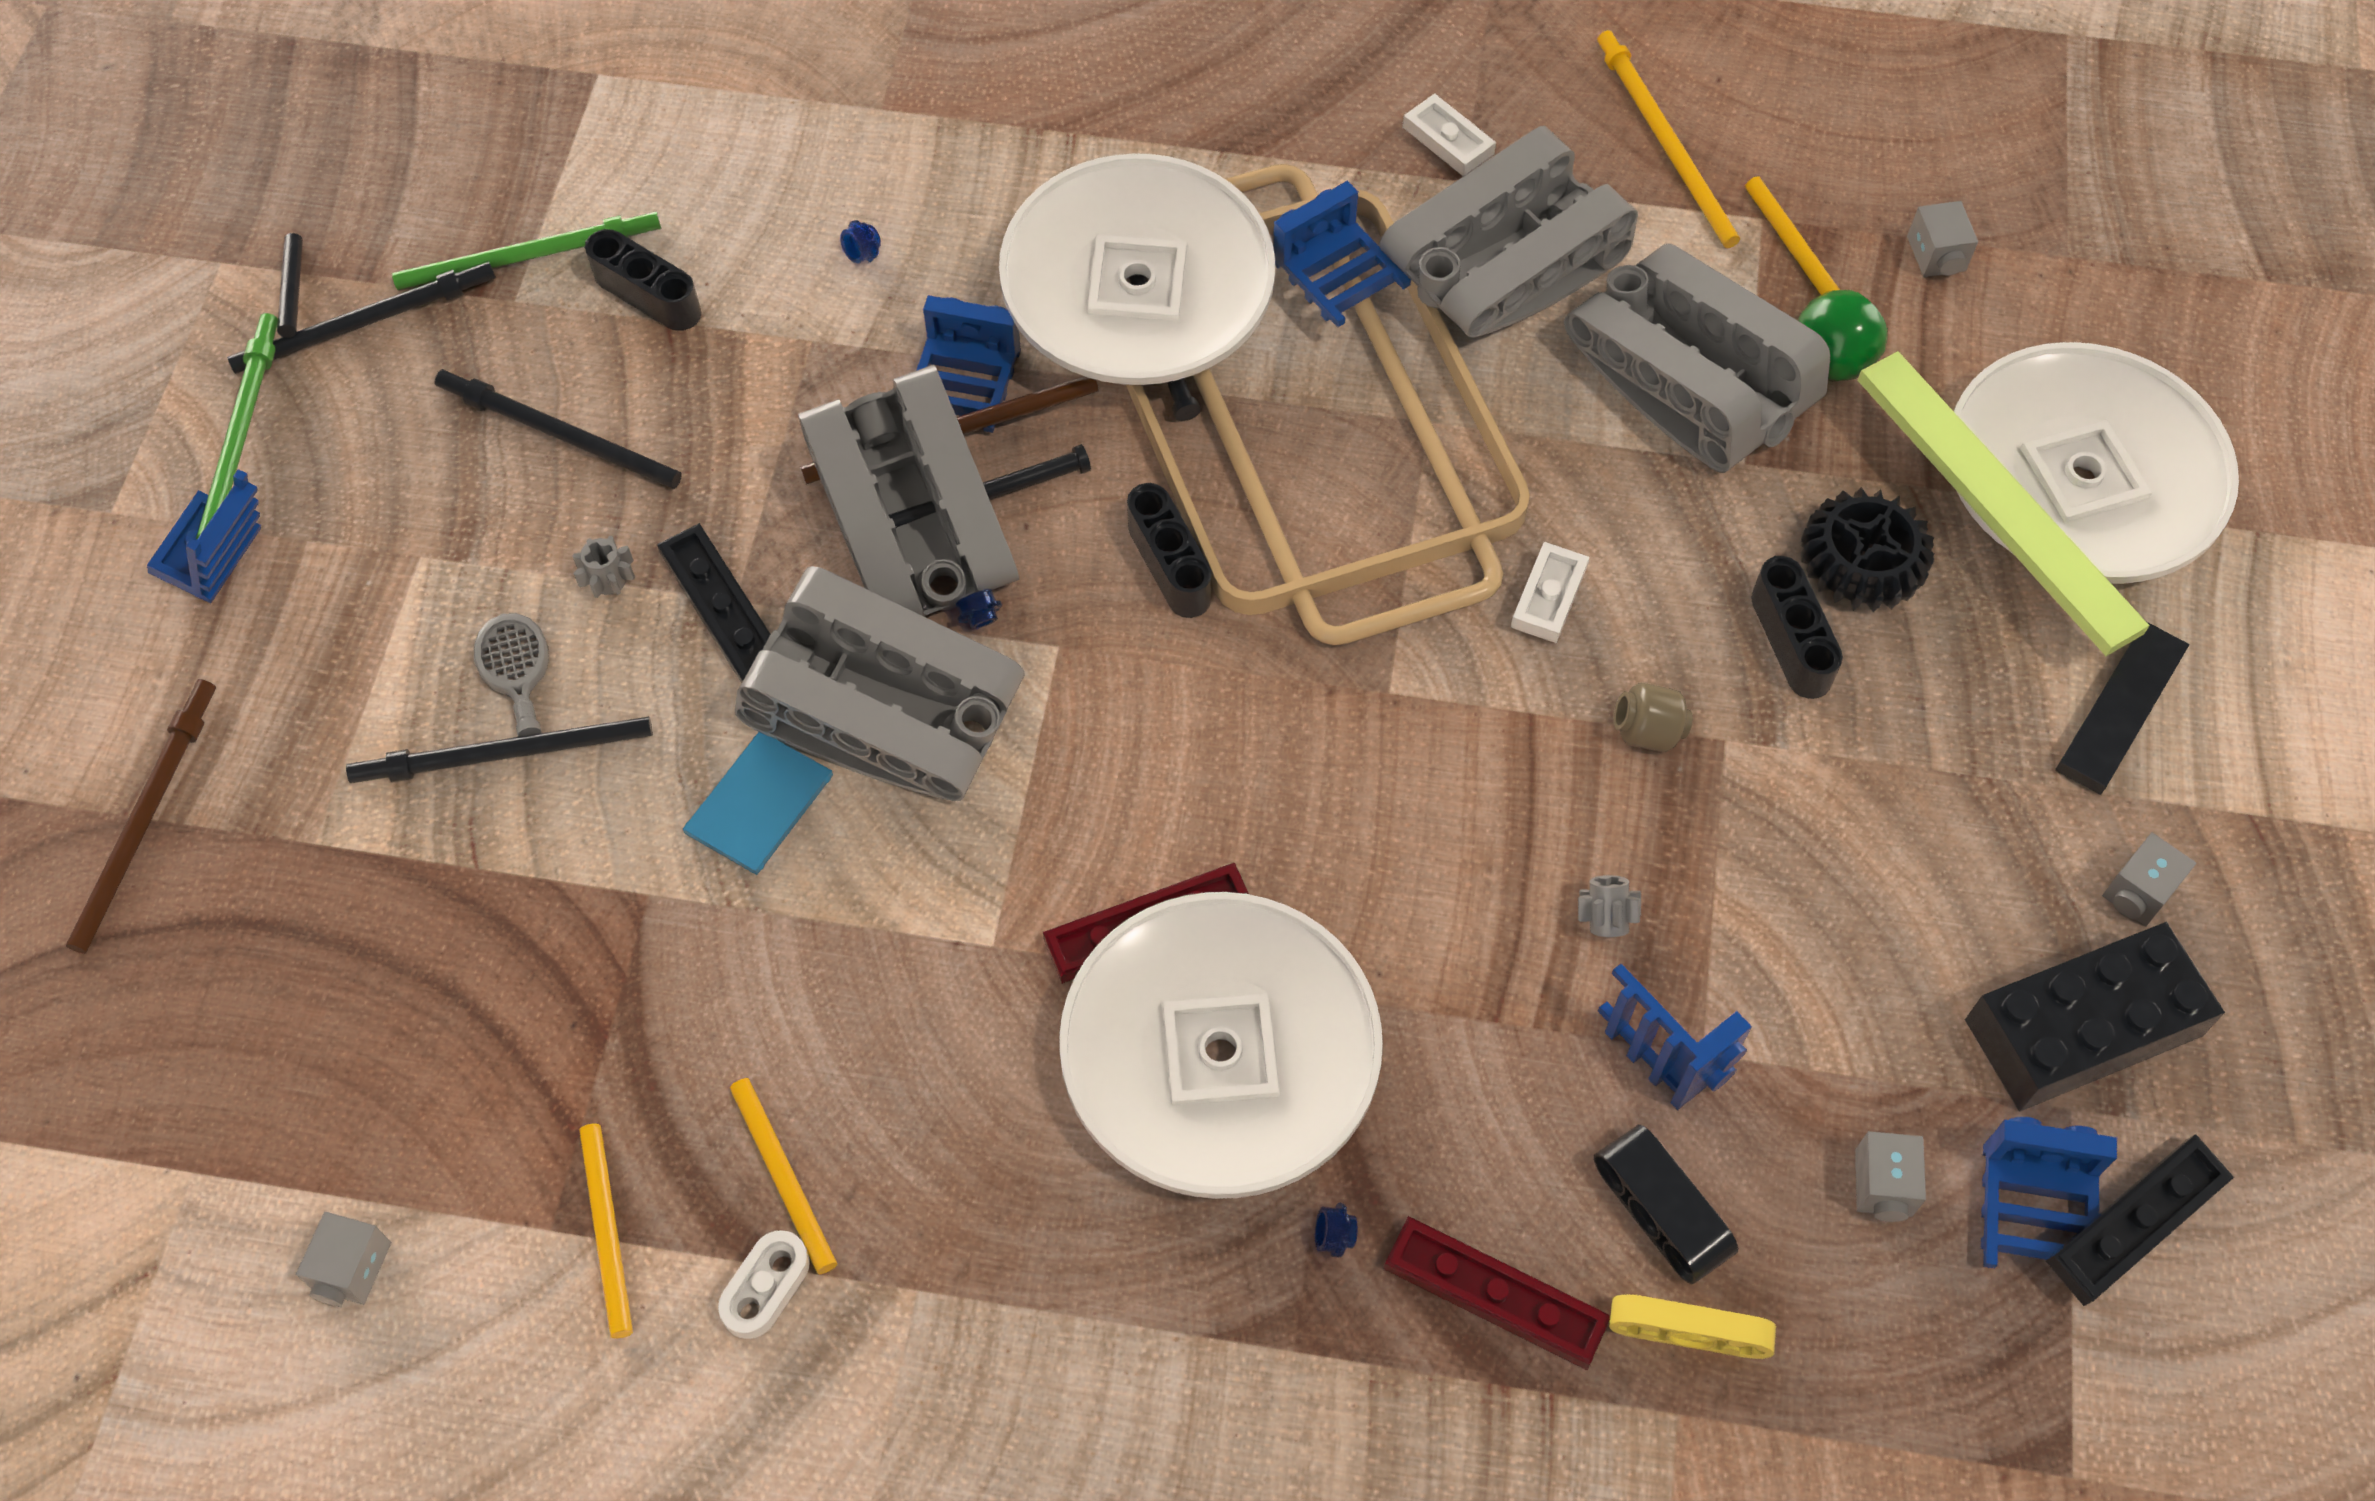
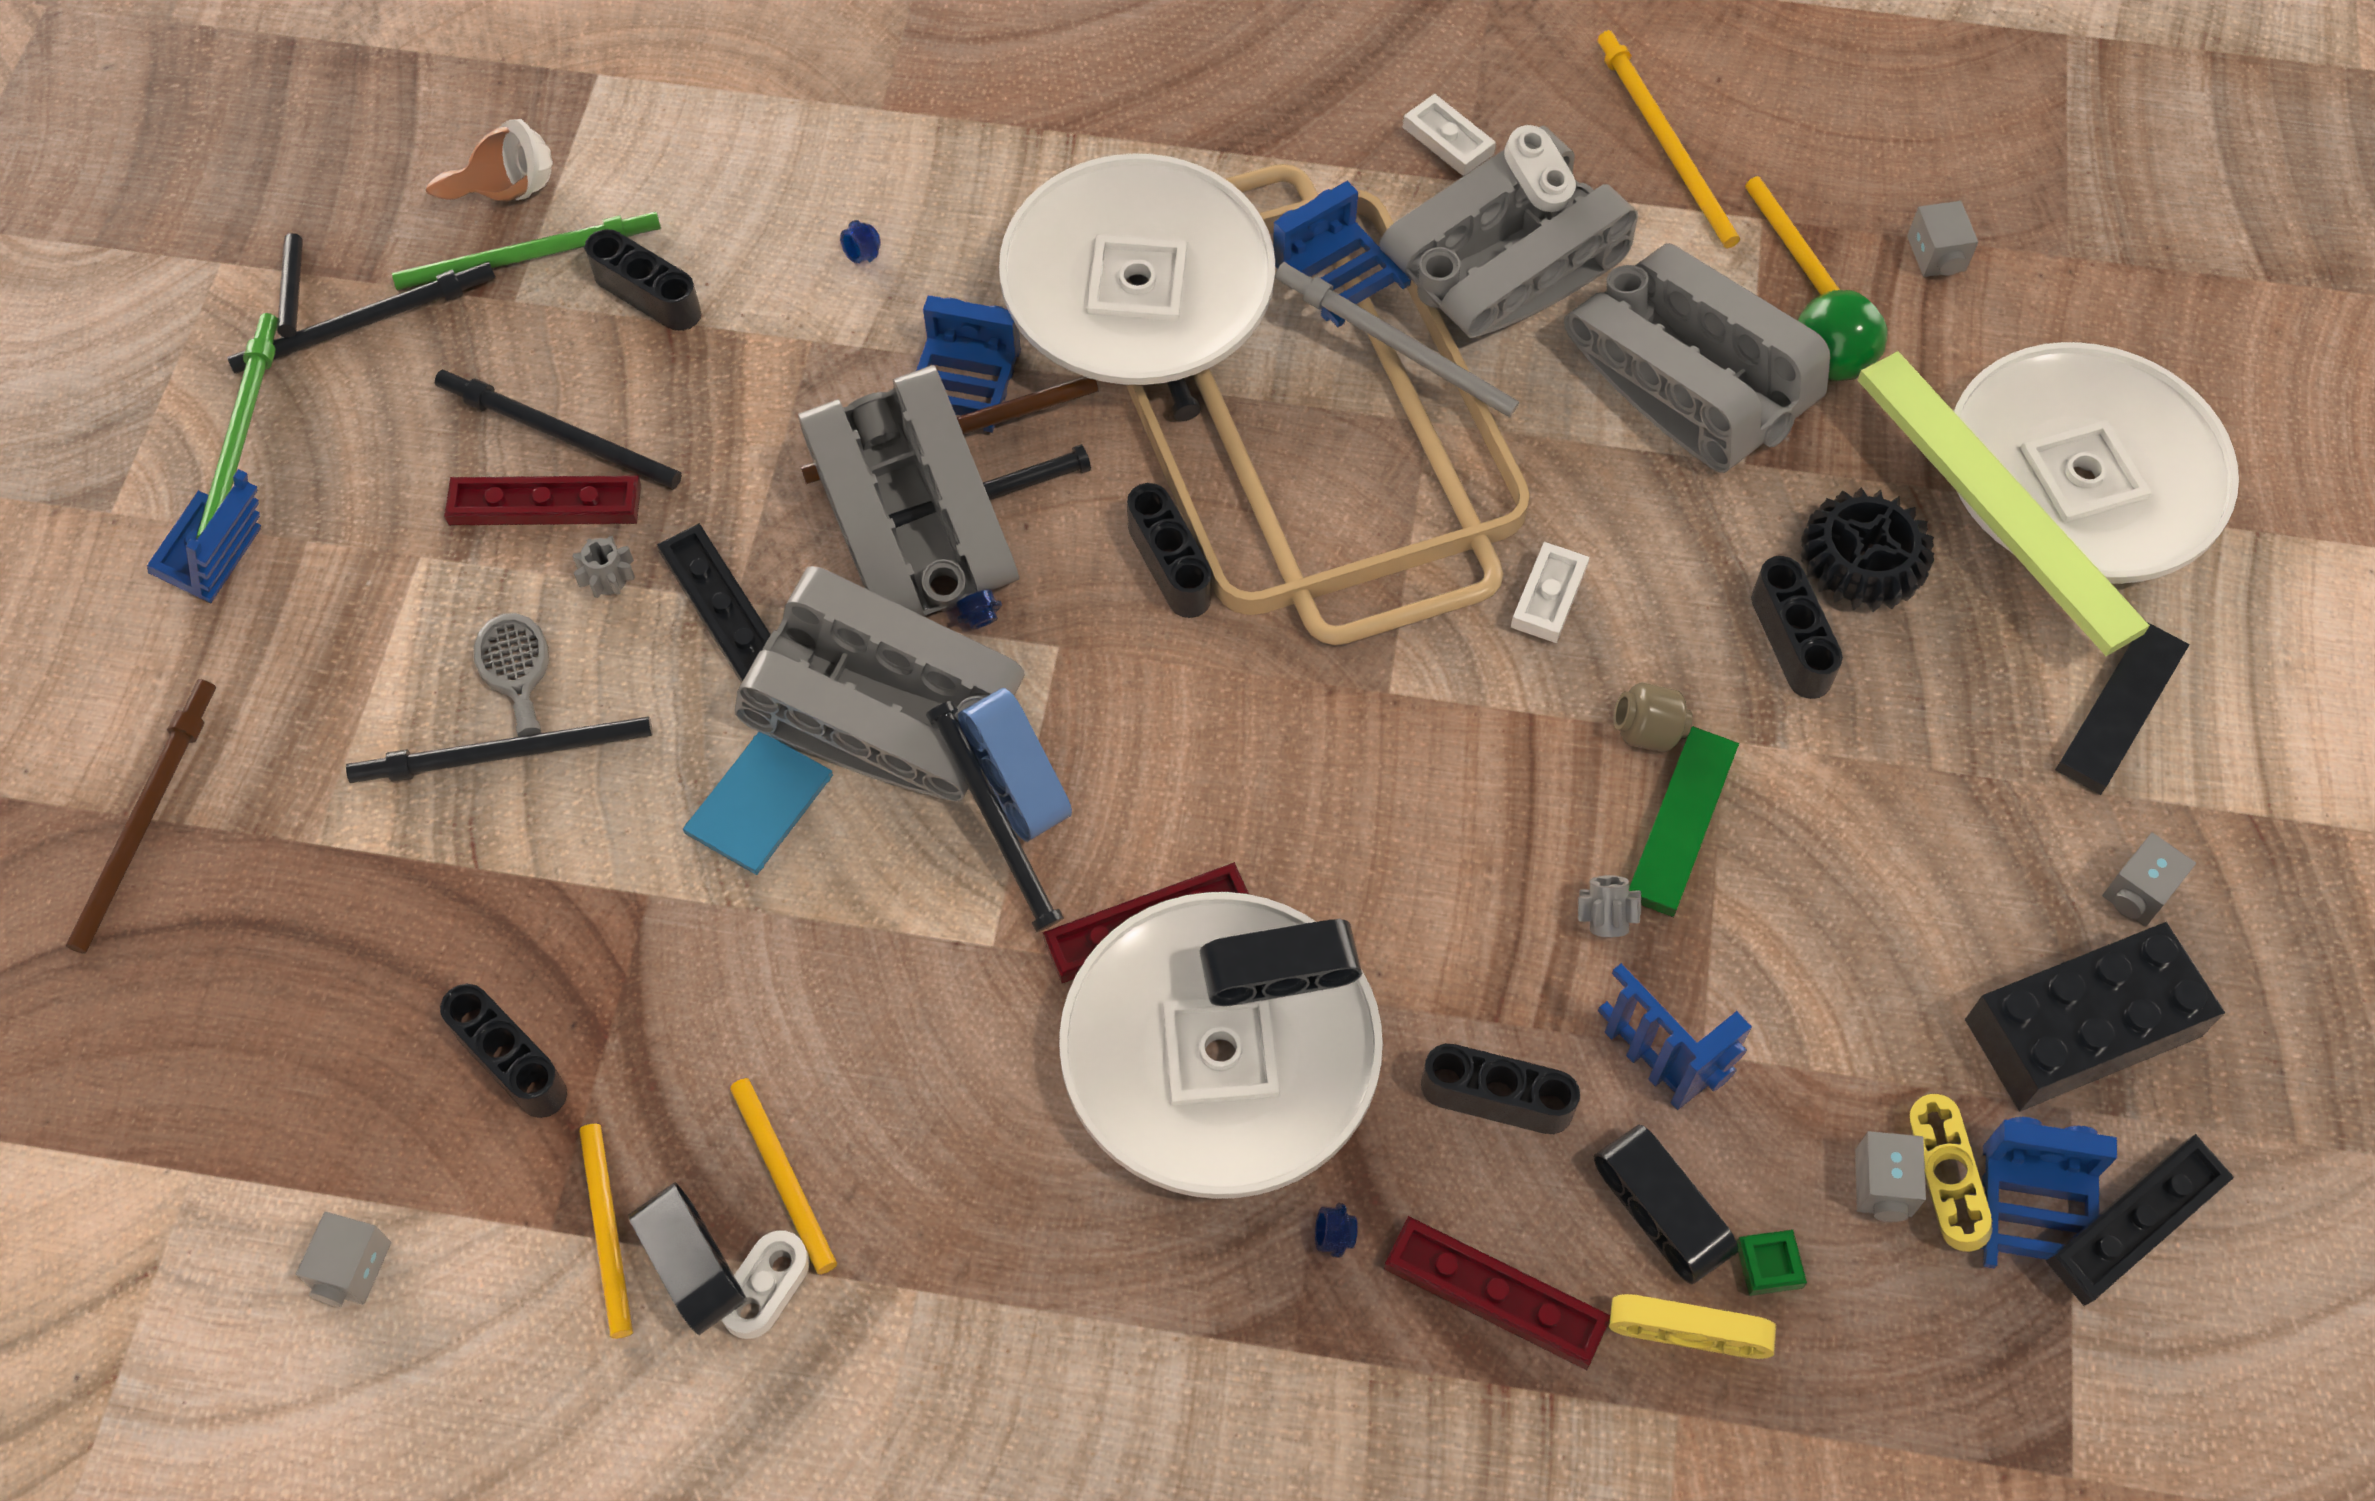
(490, 1032): none -> black beam
(502, 166): none -> piece
(543, 500): none -> dark red tile
(687, 1258): none -> beam
(998, 823): none -> black bar
(1015, 764): none -> medium blue beam
(1280, 962): none -> black beam
(1320, 294): none -> light grey bar
(1524, 1079): none -> black beam
(1537, 165): none -> white plate
(1683, 820): none -> green tile
(1771, 1262): none -> green tile
(1946, 1211): none -> light yellow beam

